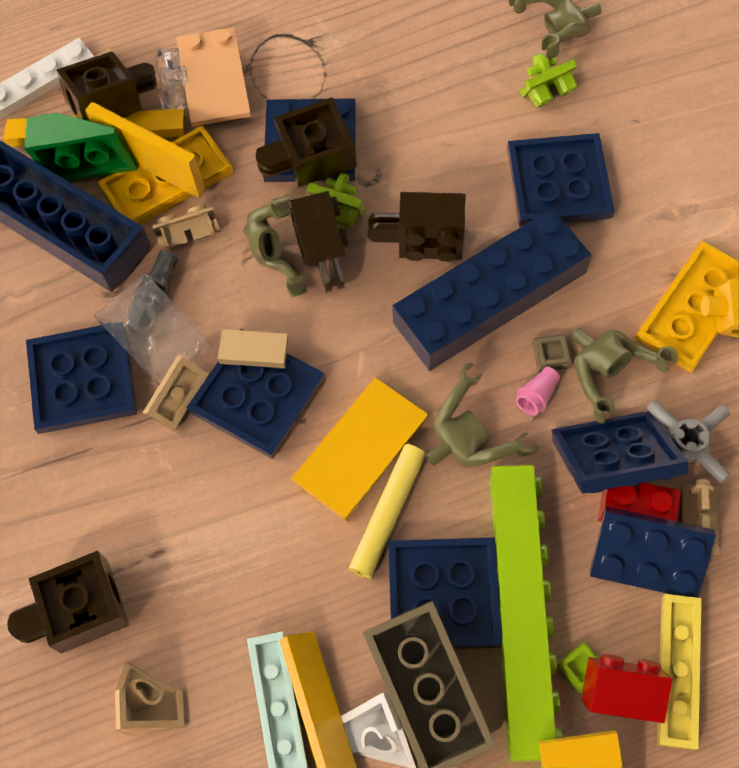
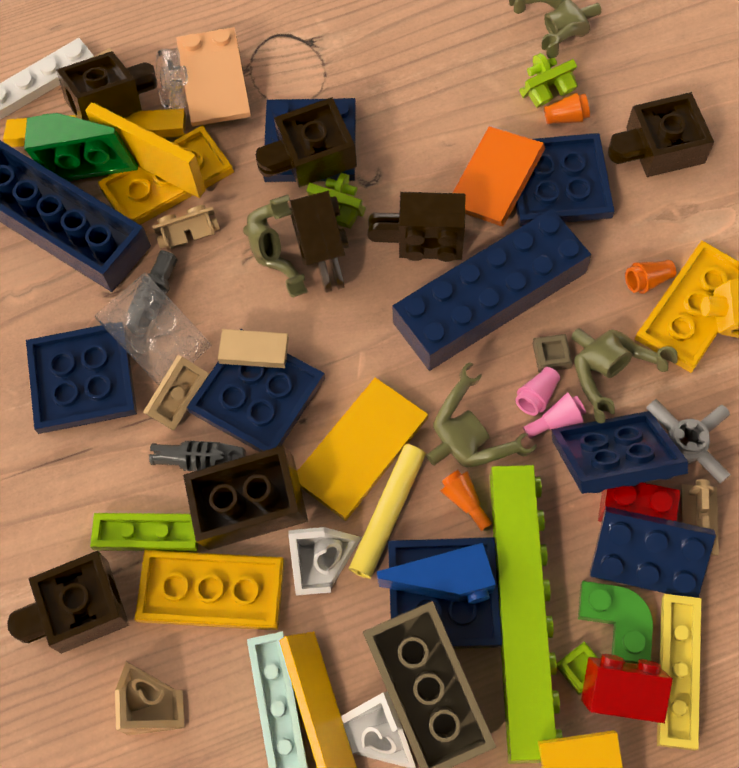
(142, 532): none -> lime plate
(194, 454): none -> dark grey hinge
(210, 590): none -> yellow tile
(245, 498): none -> dark brown brick
(319, 557): none -> white slope
(448, 576): none -> blue slope
(463, 494): none -> orange cone
(498, 174): none -> orange tile
(563, 413): none -> bright pink cone
(568, 110): none -> orange cone
(625, 611): none -> bright green plate
(647, 275): none -> orange cone
(652, 130): none -> dark brown brick

